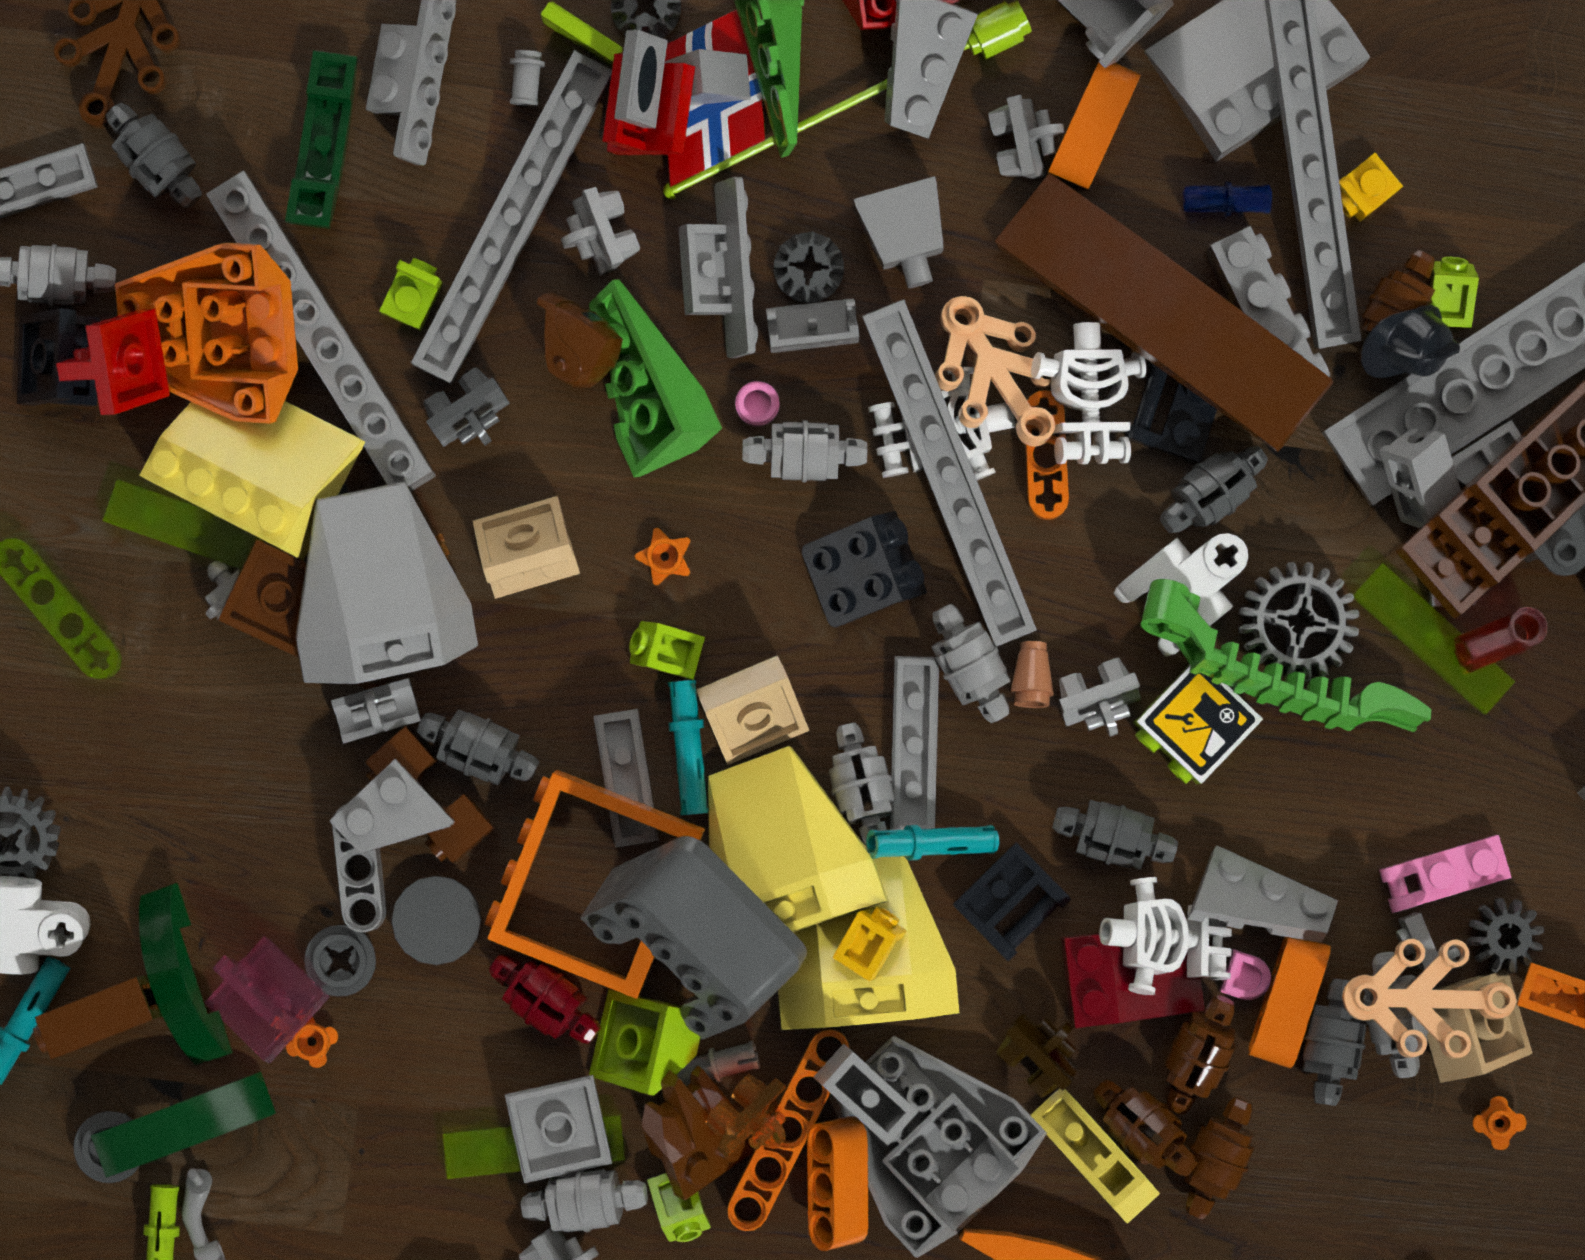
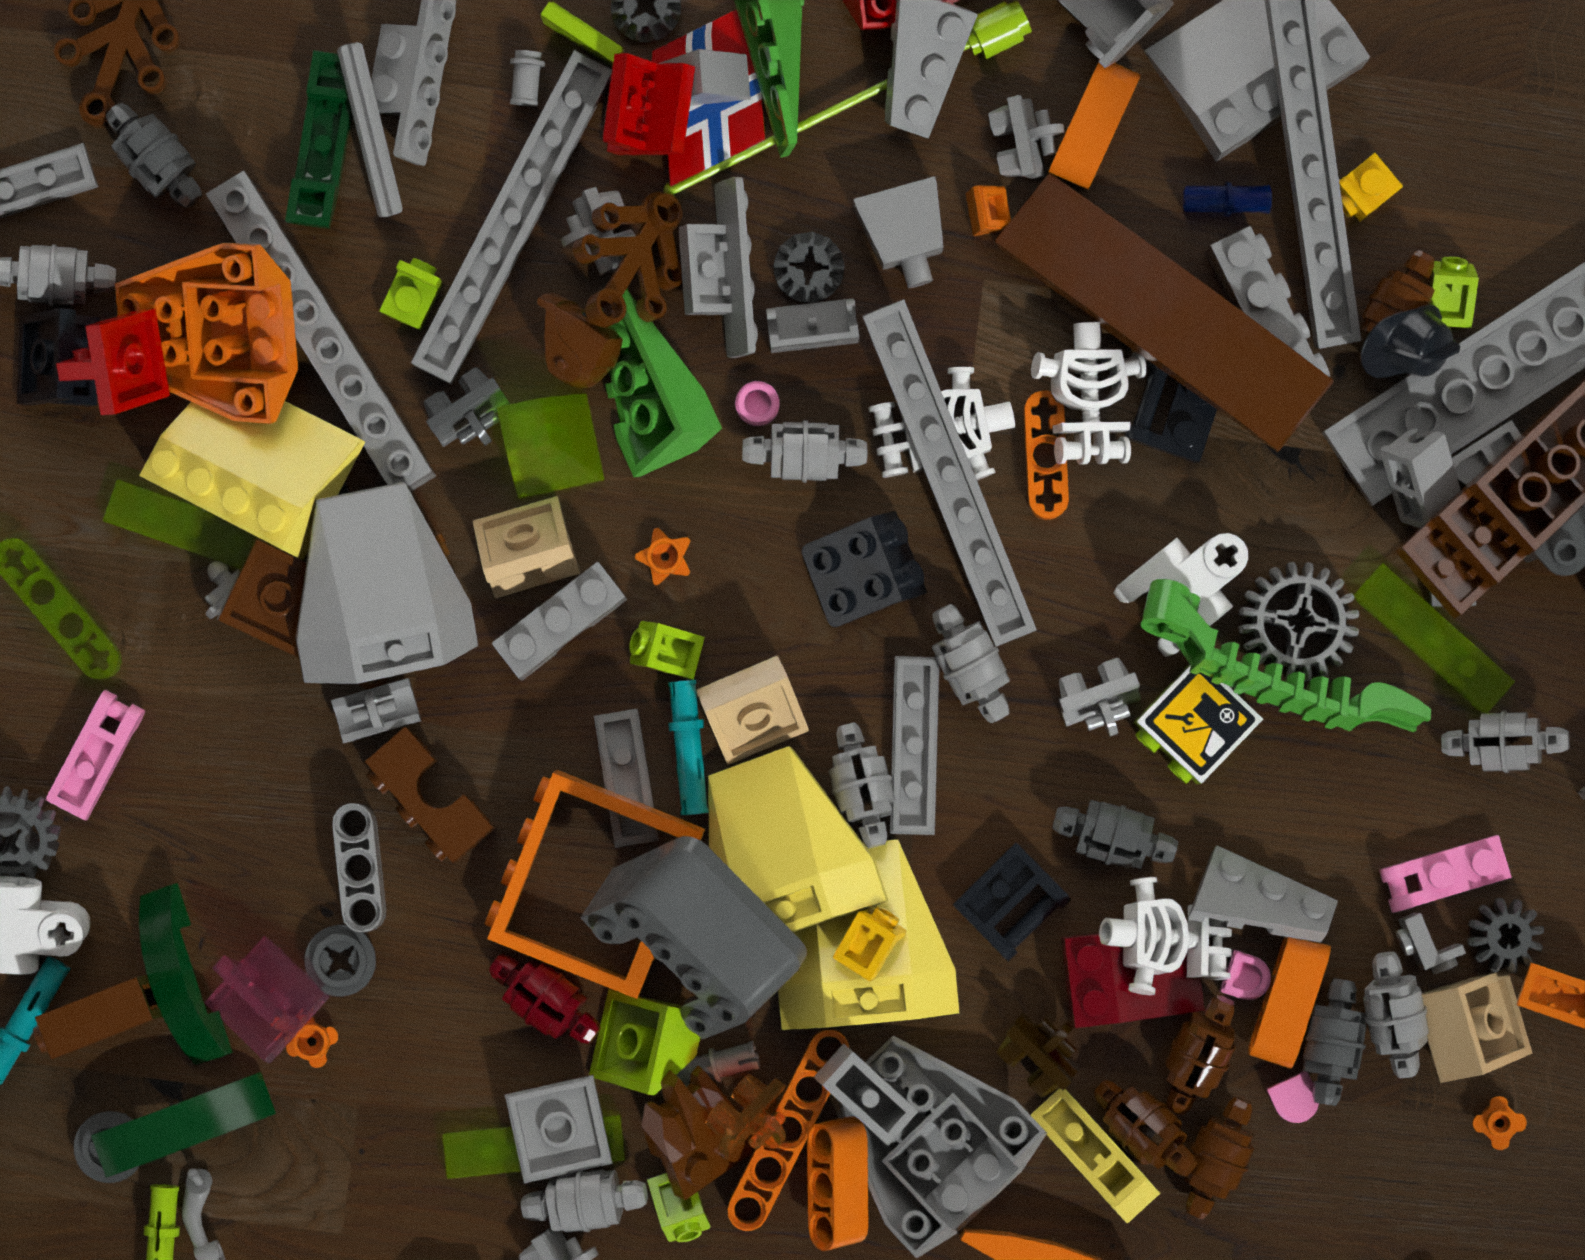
(94, 756): none -> bright pink plate
(369, 129): none -> light grey axle
(390, 811): light grey wing -> none
(436, 920): dark grey tile -> none
(478, 747): dark grey piece -> none
(550, 444): none -> clear neon green slope
(559, 620): none -> light grey arch
(641, 79): light grey tile -> none
(659, 217): none -> reddish brown plant
(918, 842): teal pin -> none
(987, 209): none -> orange slope
(992, 365): light nougat plant -> none
(1032, 676): nougat cone -> none
(1213, 489): dark grey piece -> none
(1294, 1098): none -> bright pink tile
(1420, 999): light nougat plant -> none
(1499, 639): clear red piece -> none
(1505, 756): none -> light grey piece

